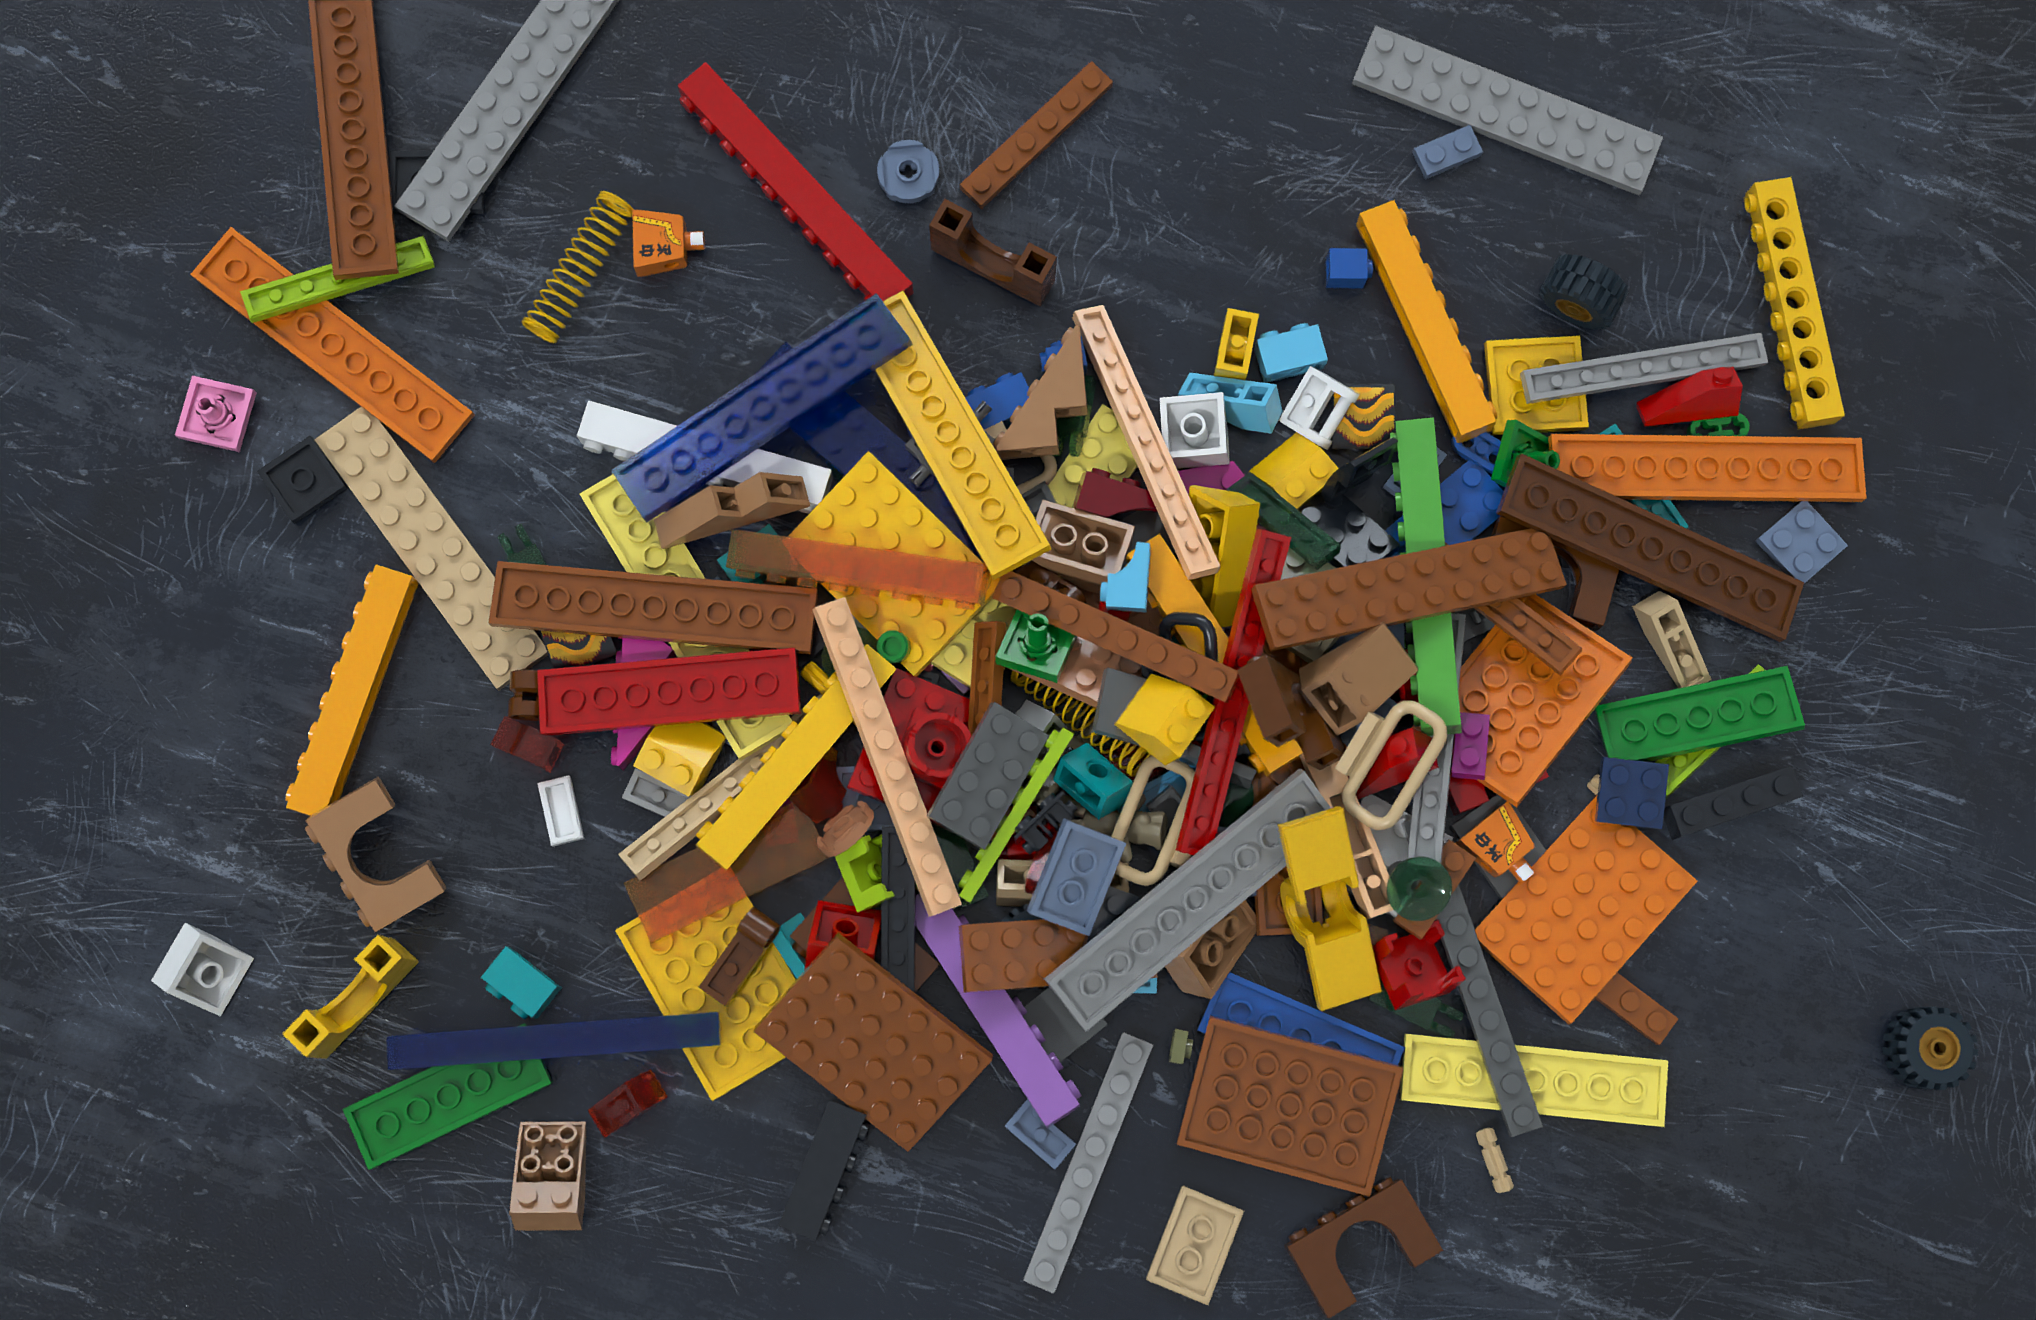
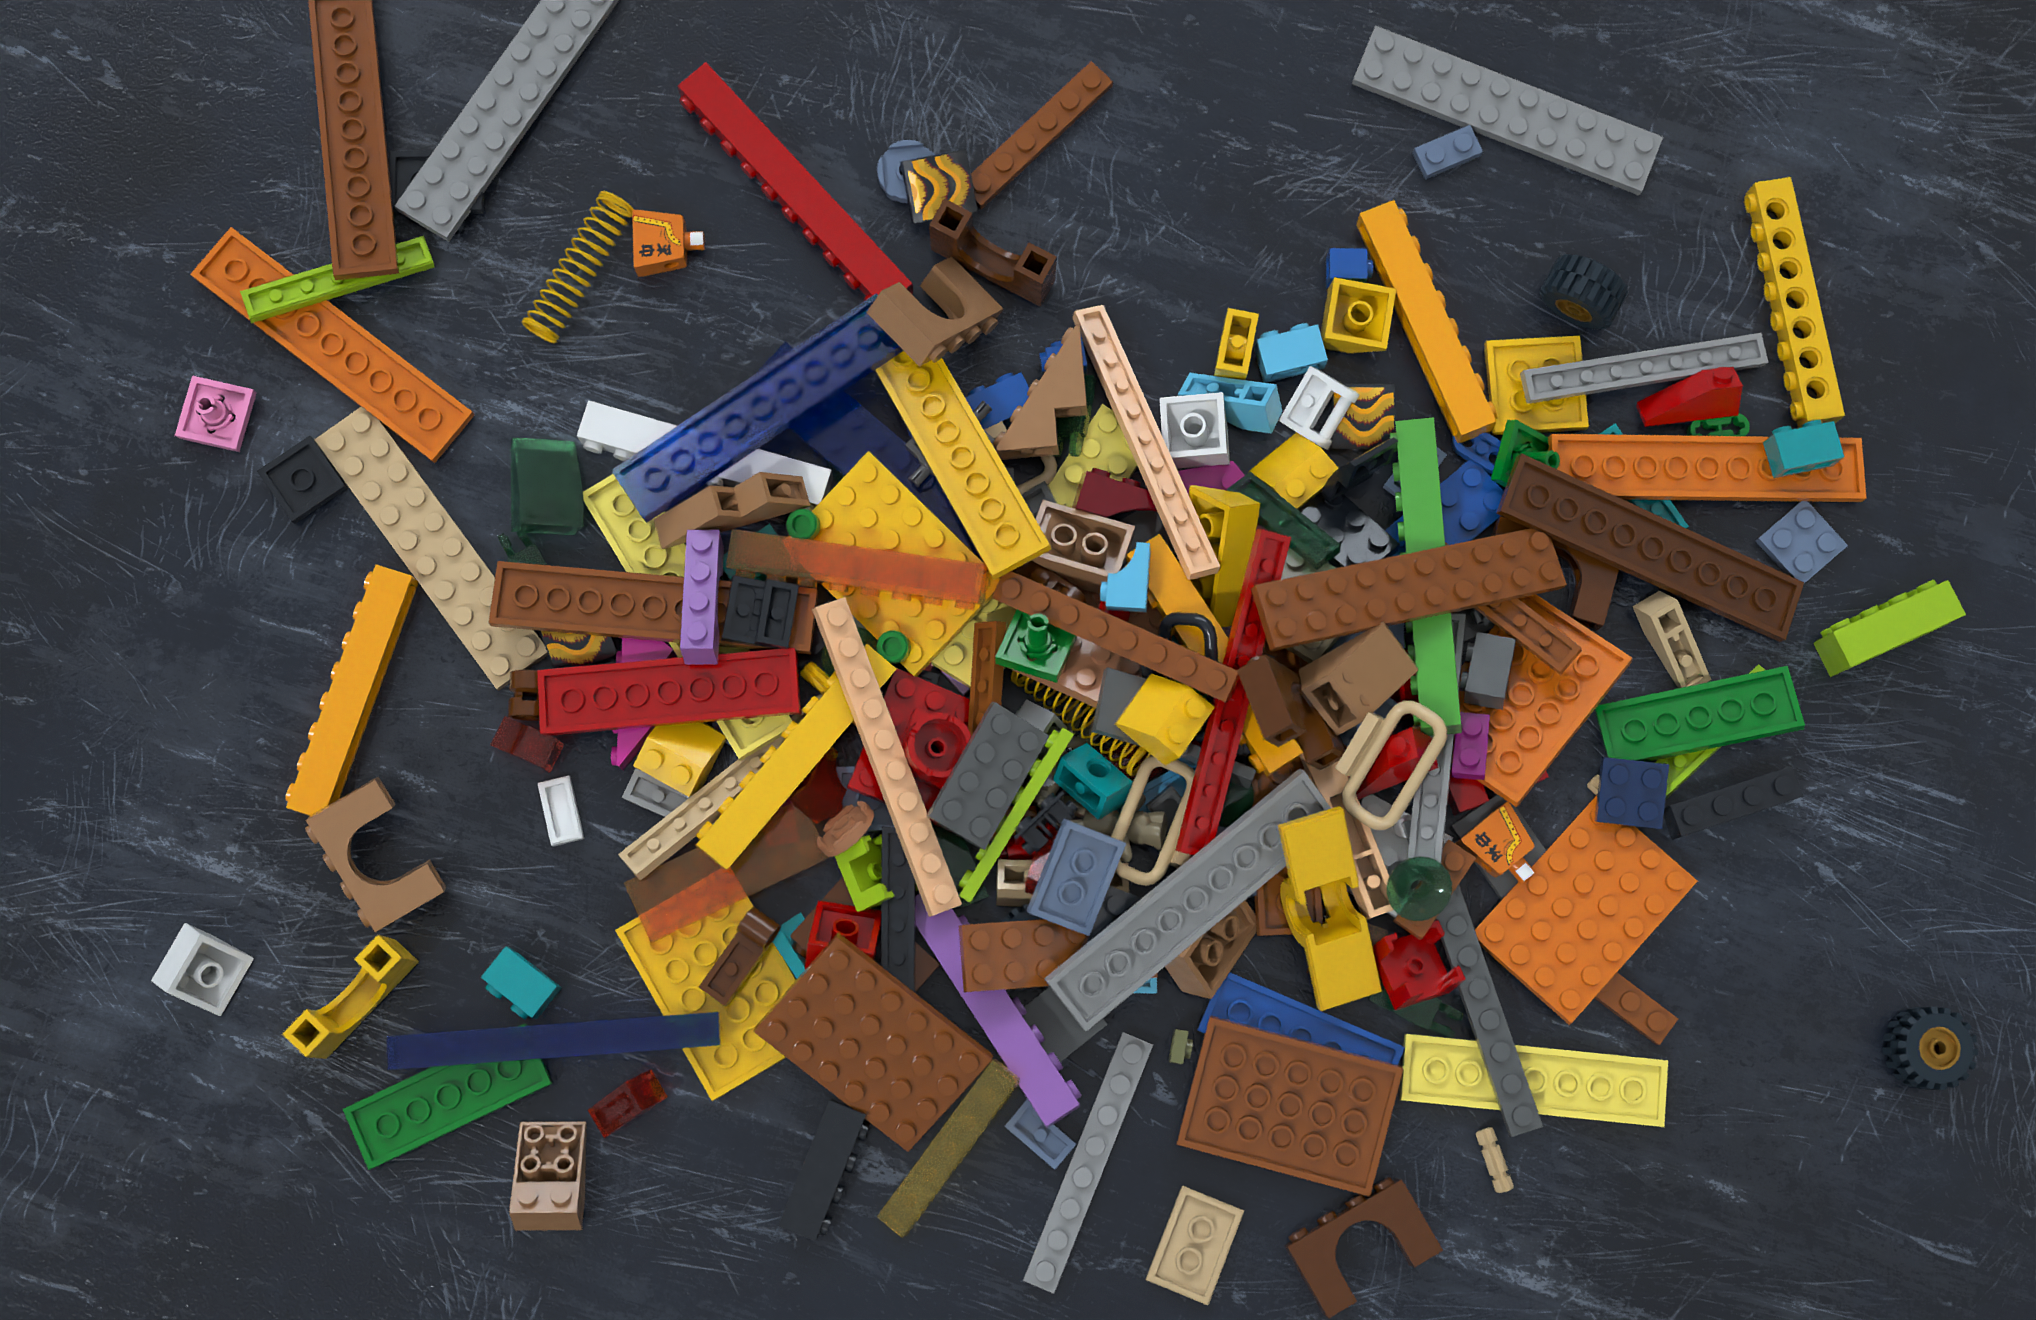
(545, 487): none -> clear green slope
(700, 597): none -> medium lavender arch
(759, 612): none -> black slope
(803, 524): none -> green tile
(923, 333): none -> medium nougat arch
(935, 178): none -> slope
(949, 1148): none -> clear yellow tile
(1357, 316): none -> yellow slope
(1488, 671): none -> dark grey brick
(1803, 448): none -> teal brick
(1888, 626): none -> lime brick

